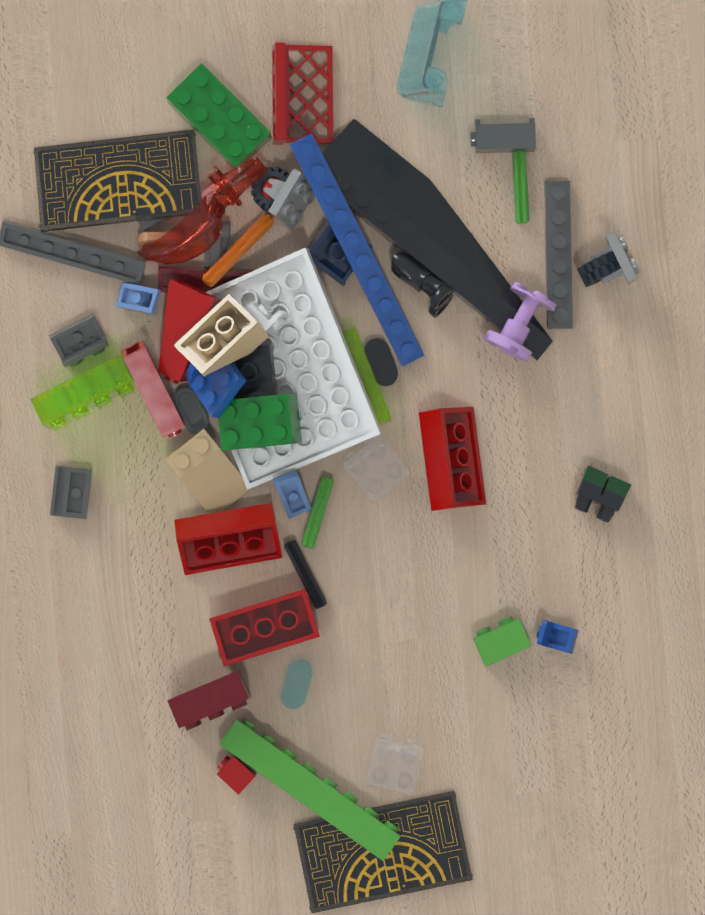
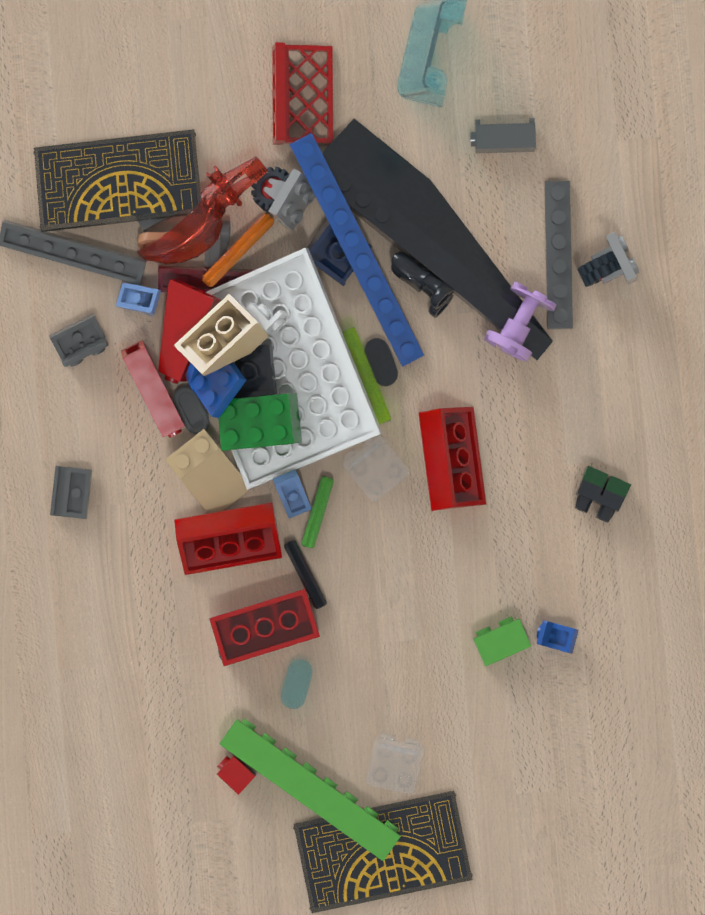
(83, 393): clear neon green brick -> none
(209, 700): dark red brick -> none
(218, 117): green brick -> none
(520, 187): bright green axle -> none

